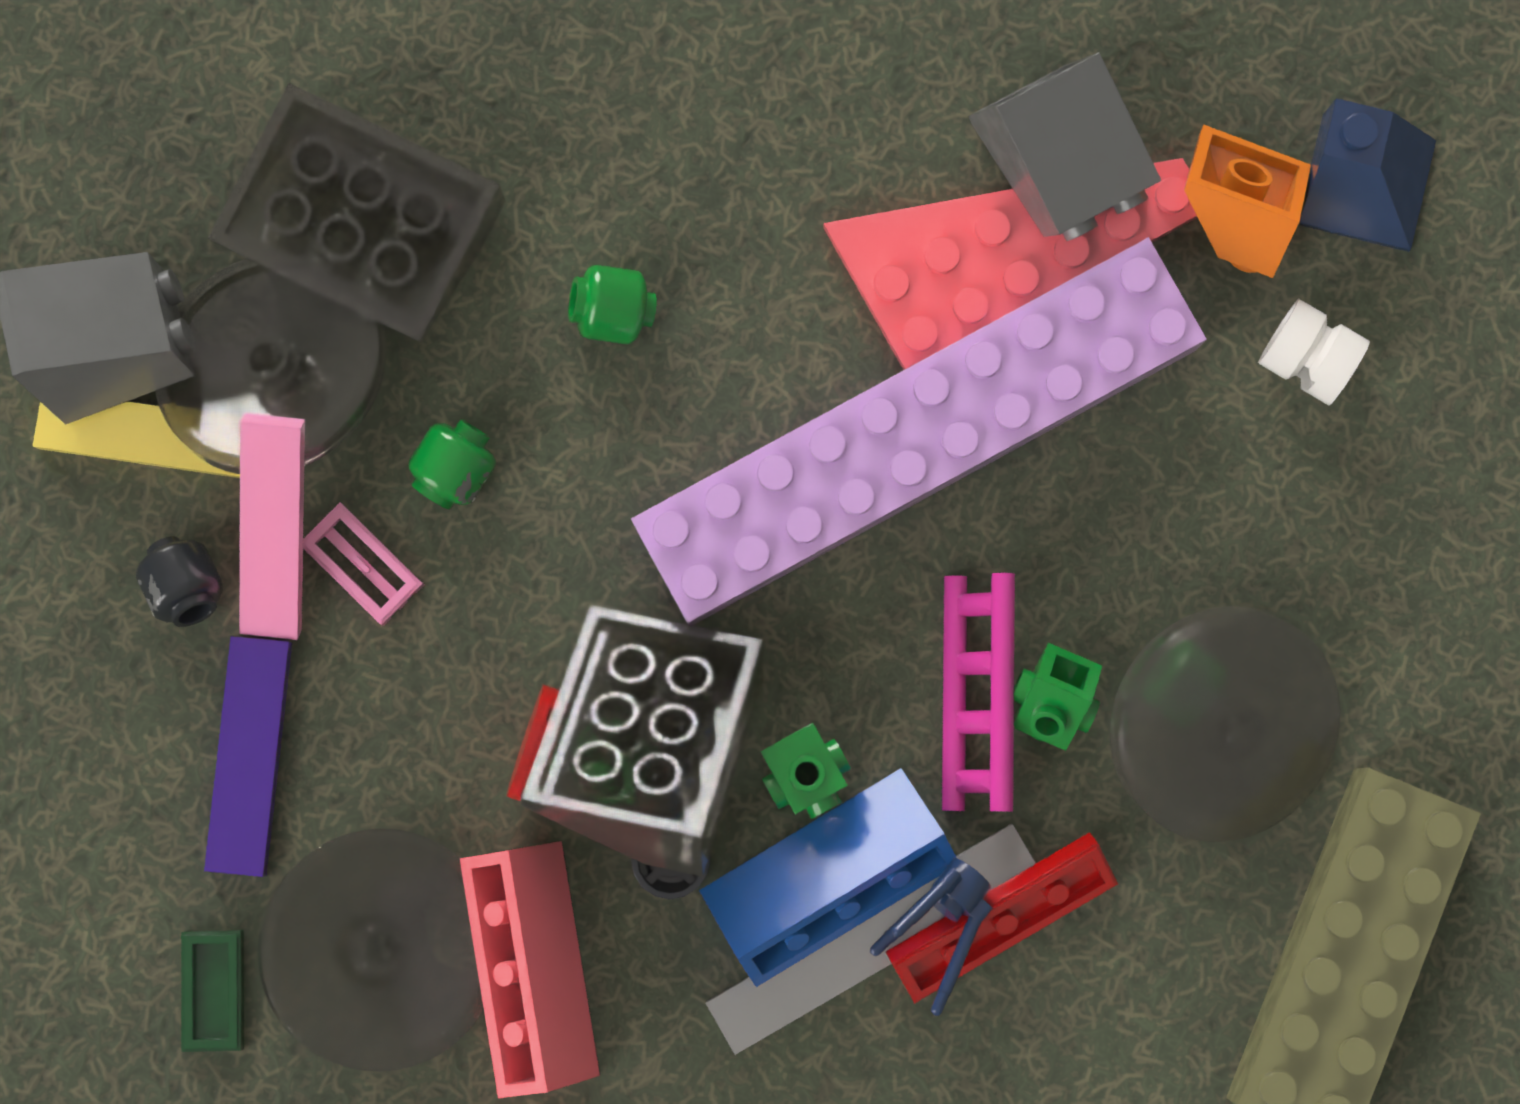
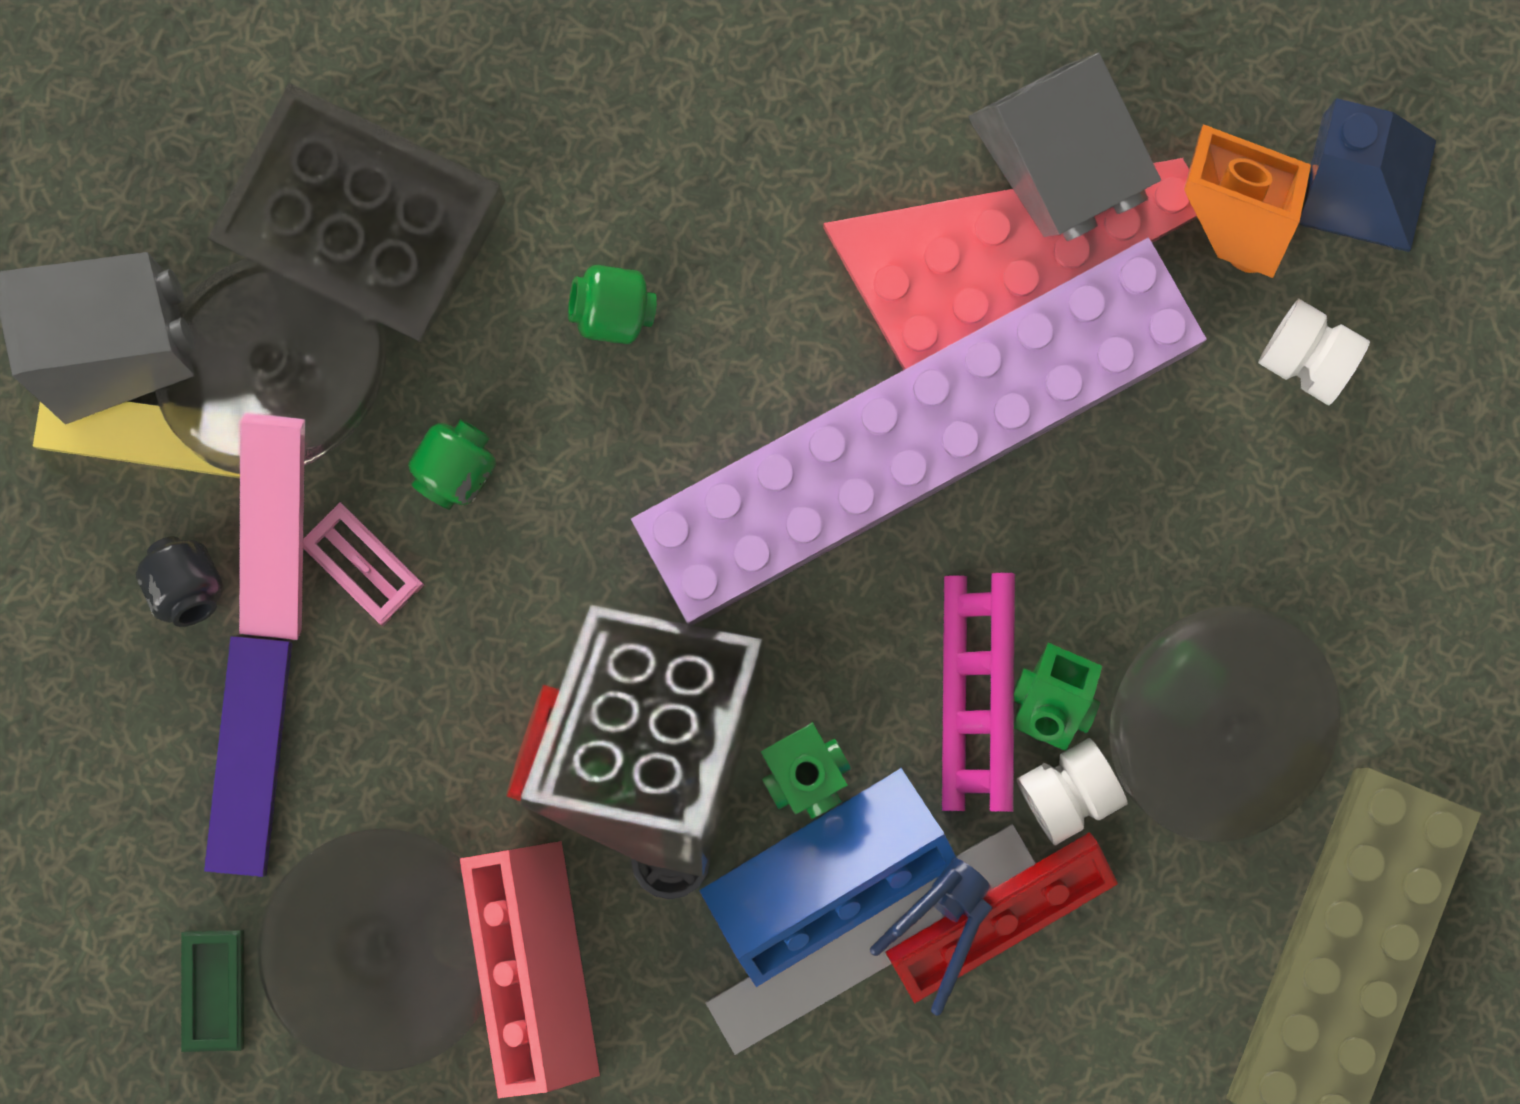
(1073, 790): none -> white wheel

